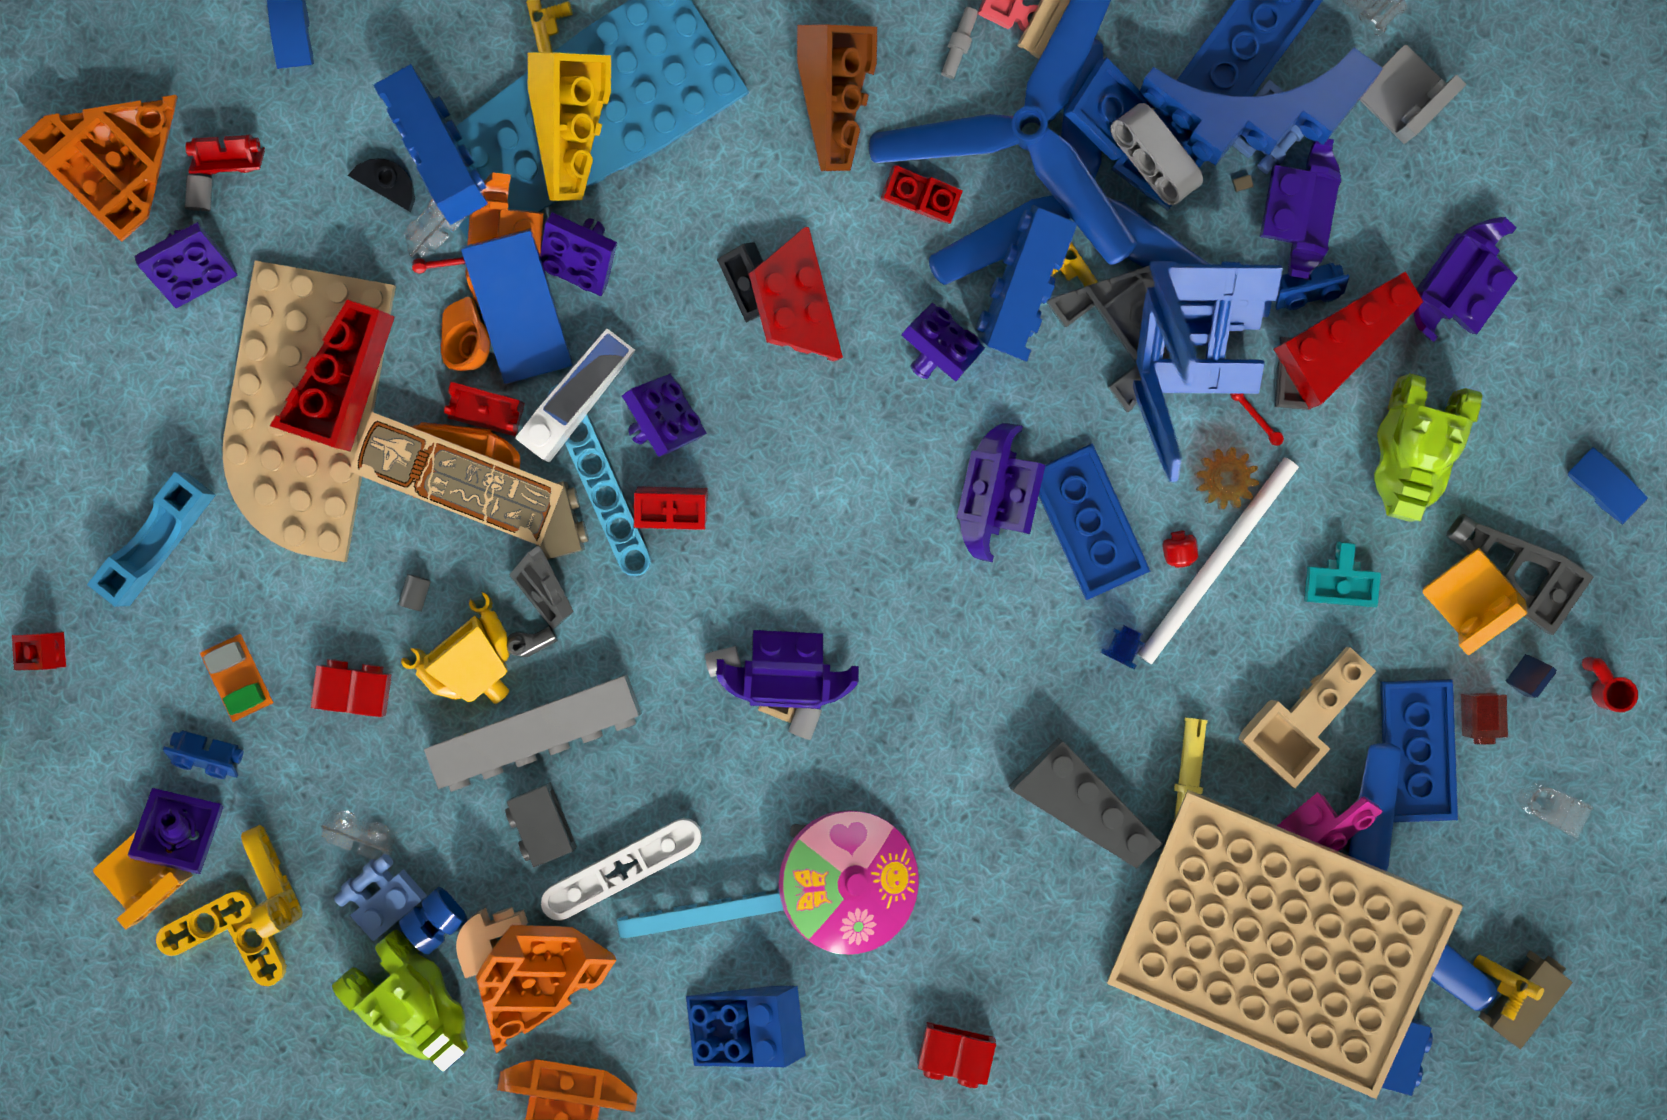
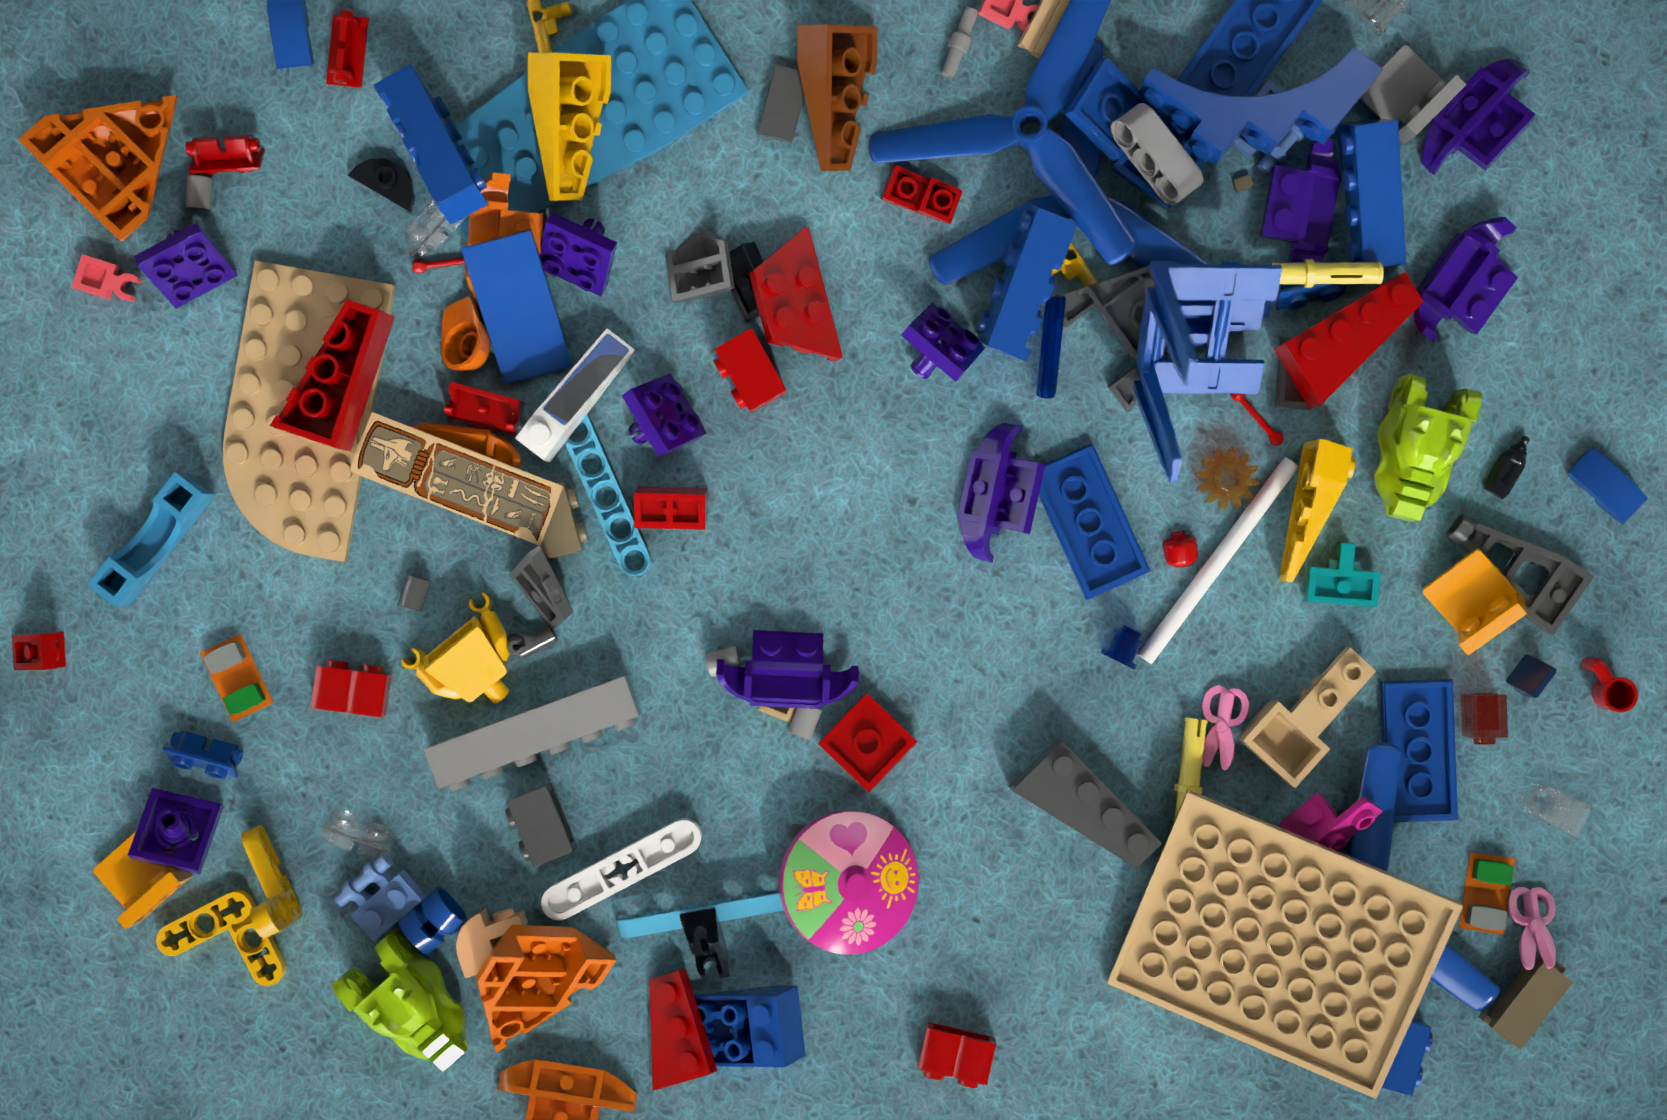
(102, 278): none -> coral plate
(347, 50): none -> red hinge
(677, 1032): none -> red wing
(700, 268): none -> dark grey slope
(706, 940): none -> black hinge
(750, 371): none -> red brick
(782, 105): none -> dark grey tile
(867, 742): none -> red plate
(1051, 346): none -> clear blue axle
(1221, 733): none -> bright pink piece
(1313, 273): none -> light yellow pin
(1318, 486): none -> yellow wedge
(1373, 190): none -> blue wedge
(1479, 118): none -> dark purple plate
(1487, 893): none -> piece
(1507, 470): none -> black piece
(1509, 985): yellow hose -> none
(1535, 932): none -> bright pink piece

